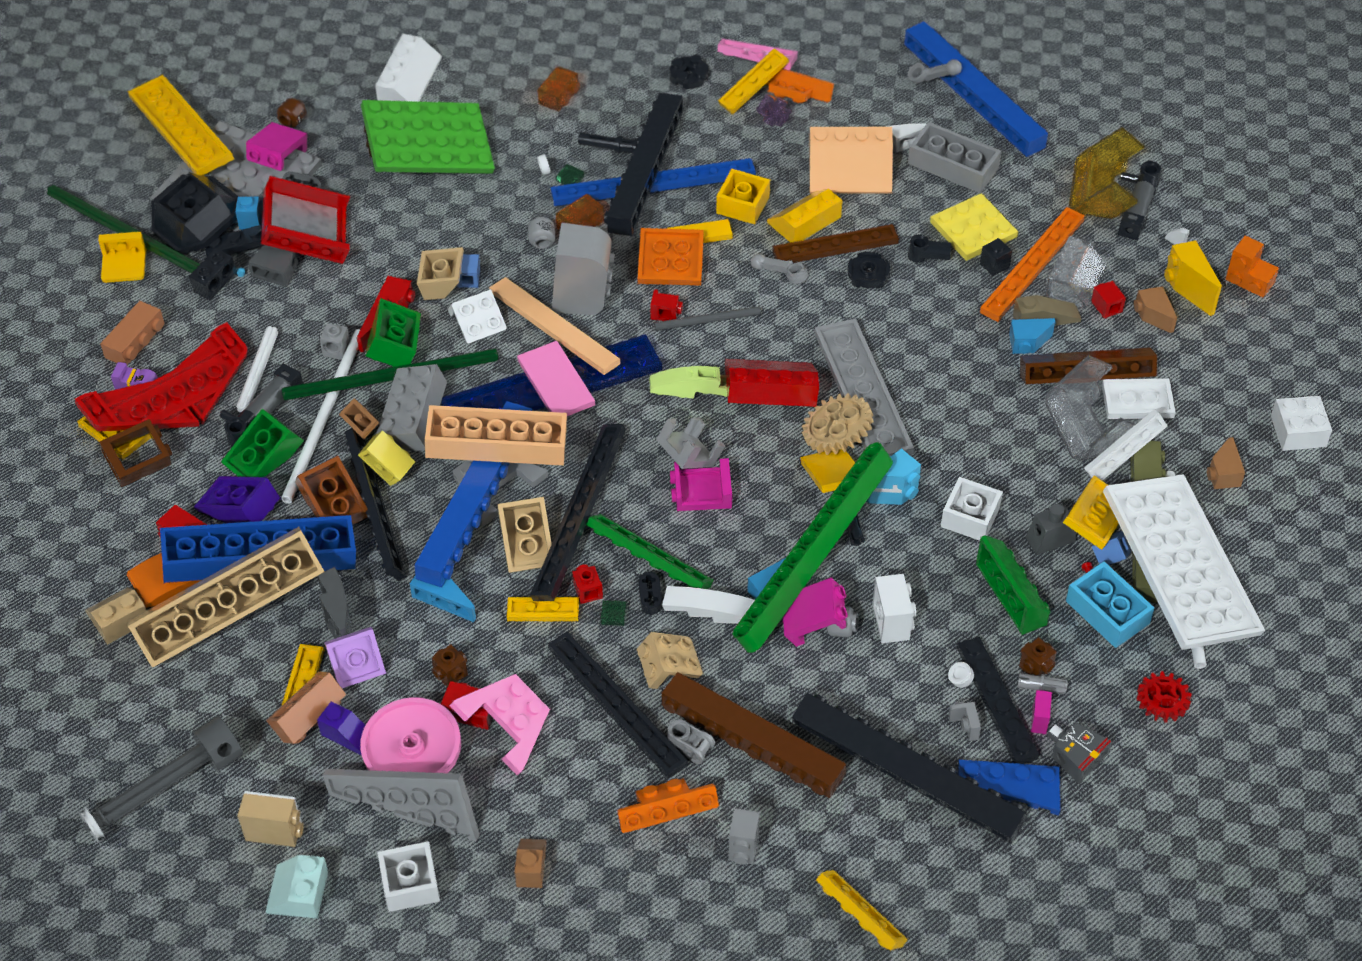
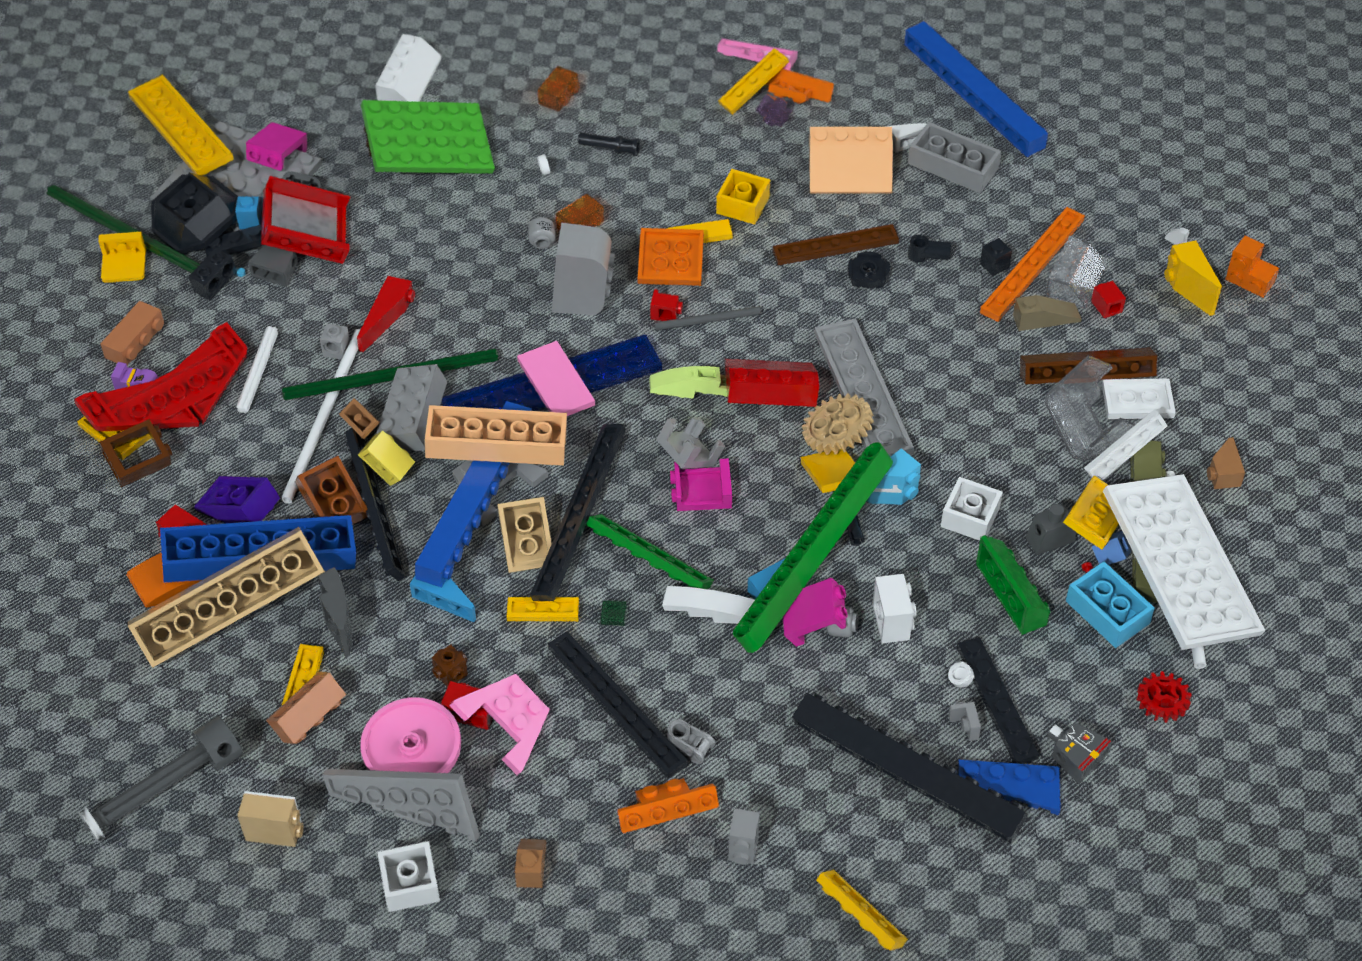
(114, 612): tan slope -> none
(262, 447): green slope -> none
(268, 400): piece -> none
(291, 112): reddish brown head -> none
(298, 887): light aqua slope -> none
(341, 727): dark purple slope -> none
(355, 657): lavender plate -> none
(393, 334): green slope -> none
(439, 272): tan slope -> none
(470, 271): medium blue brick -> none
(478, 316): white bracket -> none
(555, 326): light nougat tile -> none
(569, 175): clear green tile -> none
(587, 584): red brick -> none
(644, 164): black brick -> none
(646, 593): black beam -> none
(664, 181): blue plate -> none
(667, 655): tan bracket -> none
(681, 66): black plate -> none
(753, 735): reddish brown brick -> none
(759, 261): light grey piece -> none
(807, 215): yellow slope -> none
(953, 68): light grey piece -> none
(973, 226): light yellow plate -> none
(1030, 334): dark azure slope -> none
(1037, 657): reddish brown brick -> none
(1041, 712): dark pink piece -> none
(1042, 683): light grey axle -> none
(1094, 172): clear yellow windscreen -> none
(1143, 191): black piece -> none
(1155, 308): medium nougat slope -> none
(1301, 423): white brick -> none

